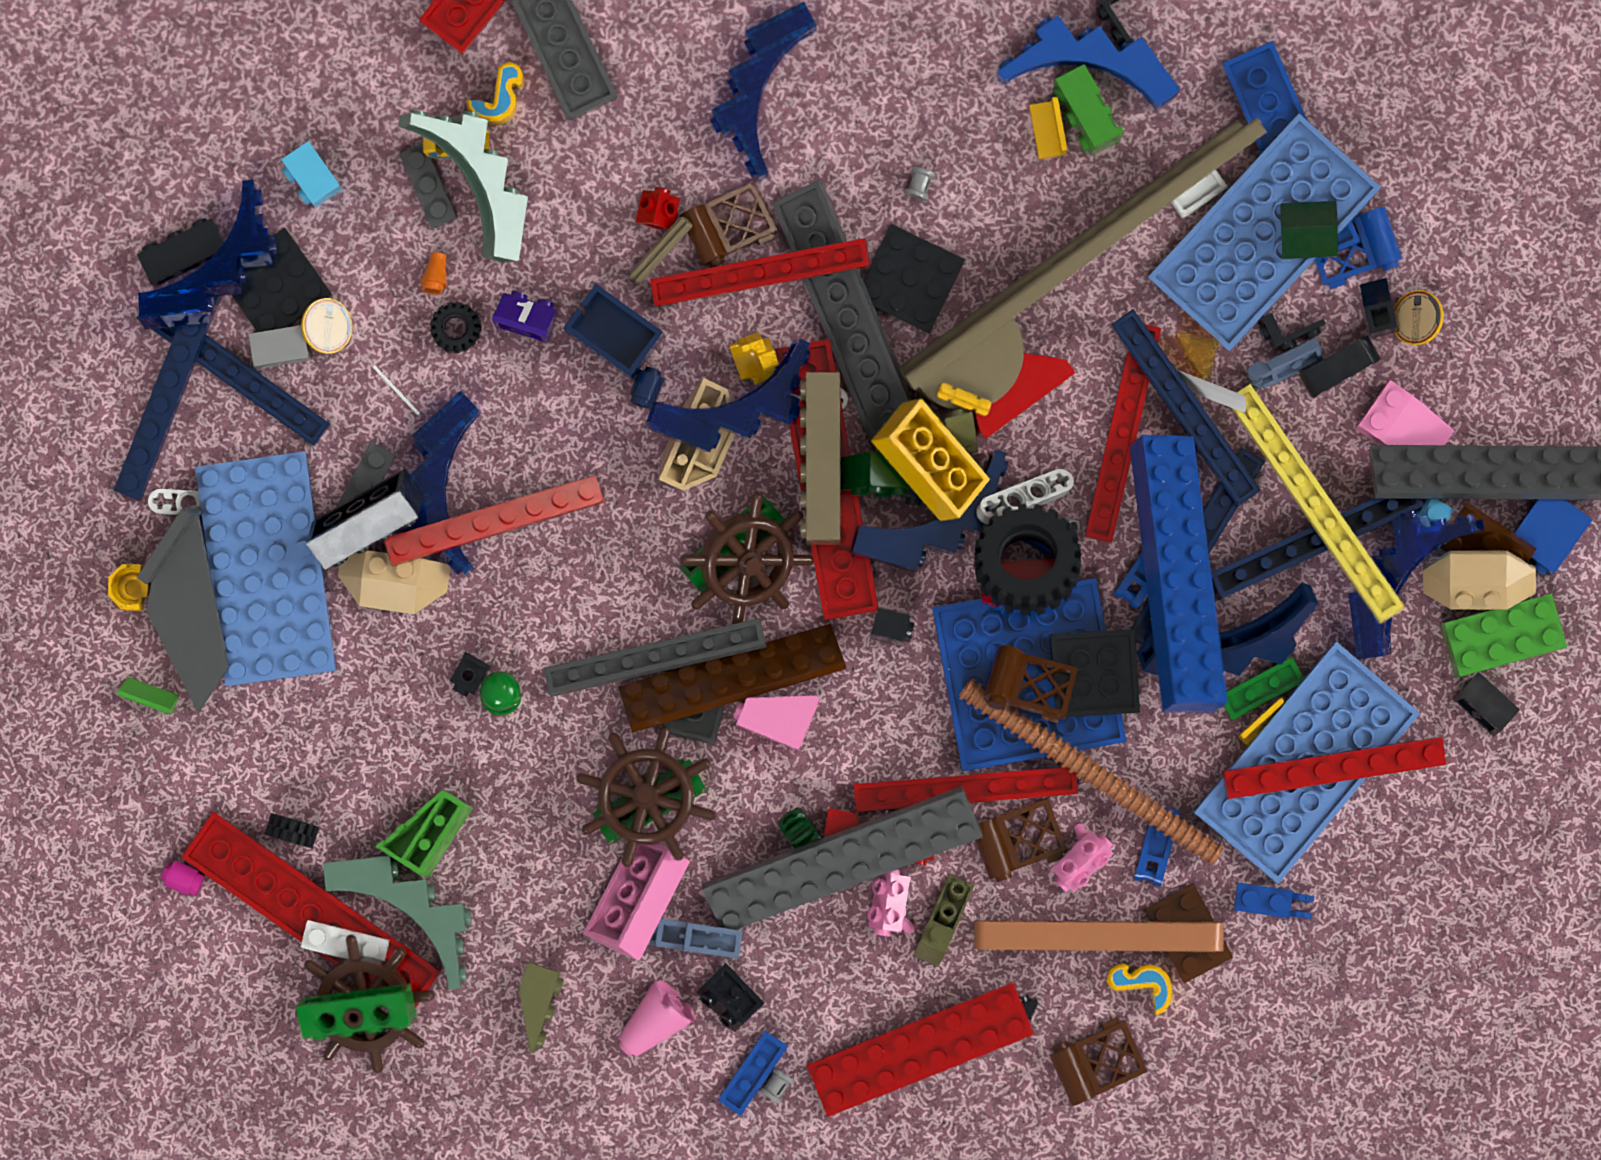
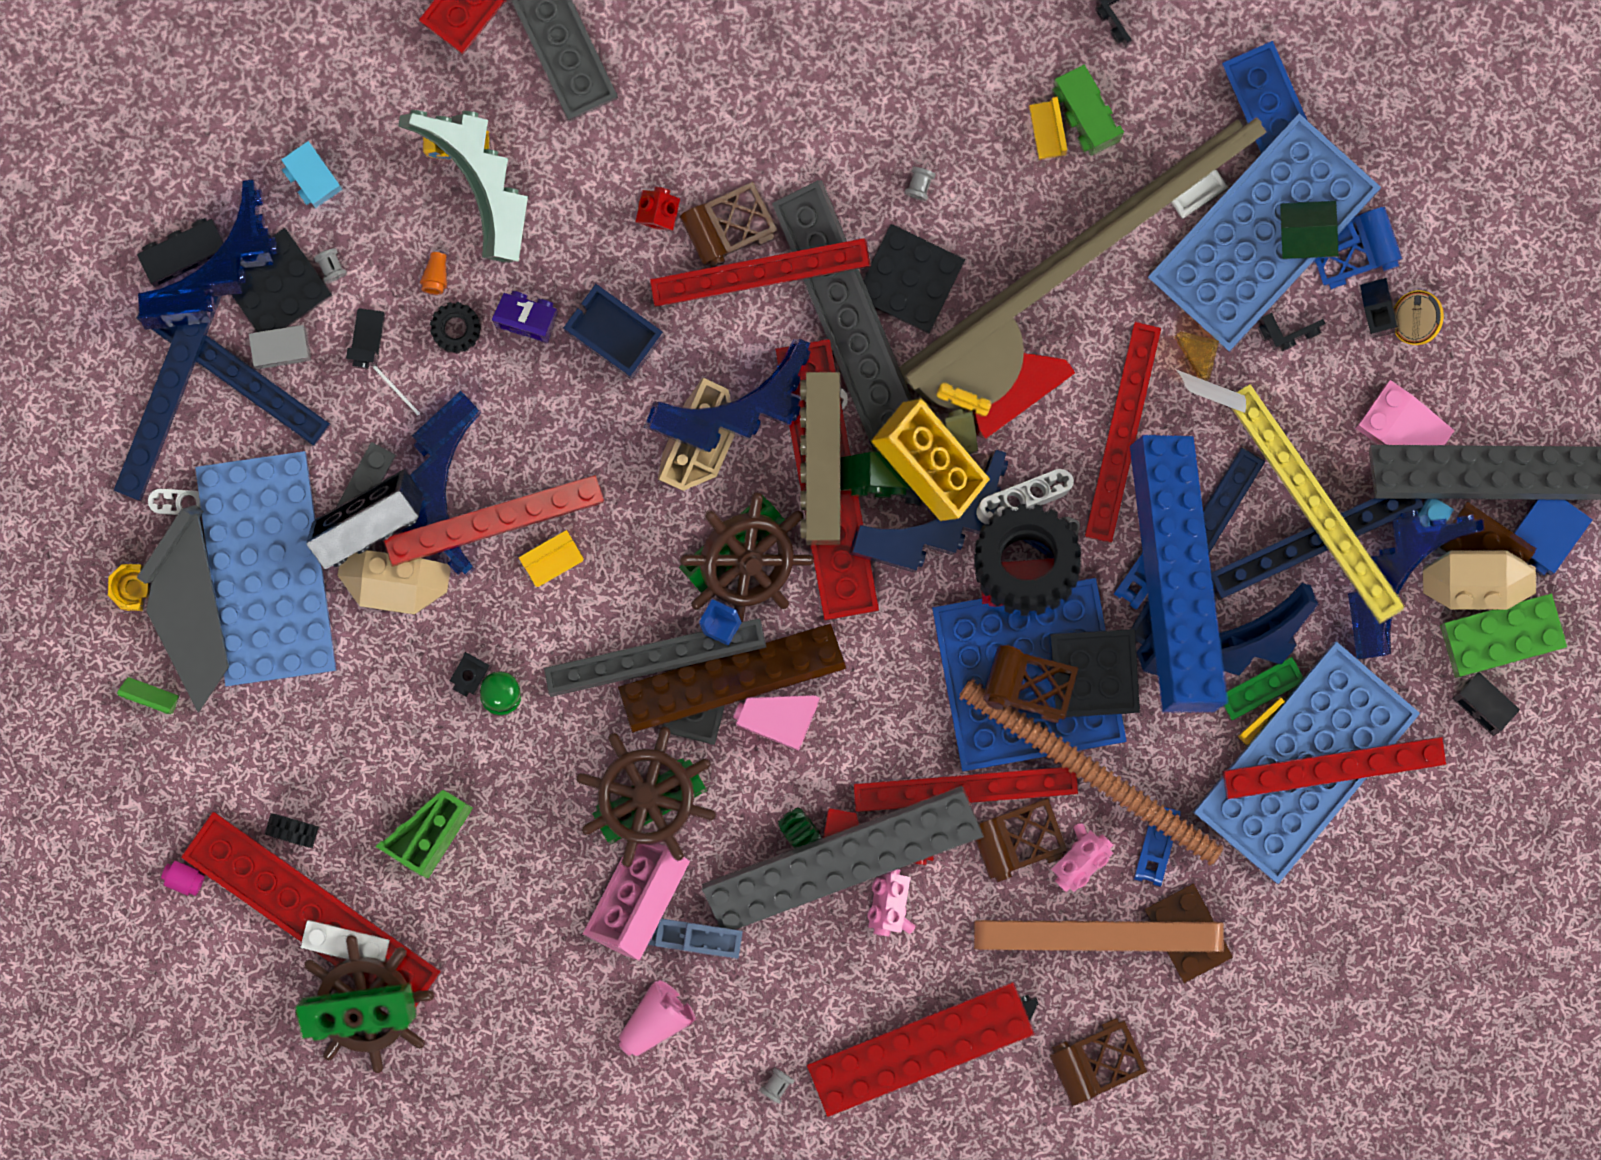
(326, 326): piece -> none
(330, 265): none -> light grey bush
(366, 338): none -> black bracket
(428, 187): dark grey plate -> none
(441, 923): sand green arch -> none
(505, 101): animal -> none
(536, 995): olive slope -> none
(551, 558): none -> yellow panel
(646, 387): dark blue brick -> none
(660, 249): dark tan axle -> none
(720, 622): none -> blue panel
(729, 998): black bracket -> none
(753, 1073): blue plate -> none
(754, 357): yellow hair -> none
(769, 43): clear blue arch -> none
(892, 627): black brick -> none
(943, 920): olive slope -> none
(1057, 47): blue arch -> none
(1143, 977): animal -> none
(1185, 407): dark blue tile -> none
(1269, 901): blue hinge -> none
(1284, 365): sand blue hinge -> none
(1339, 366): black beam -> none

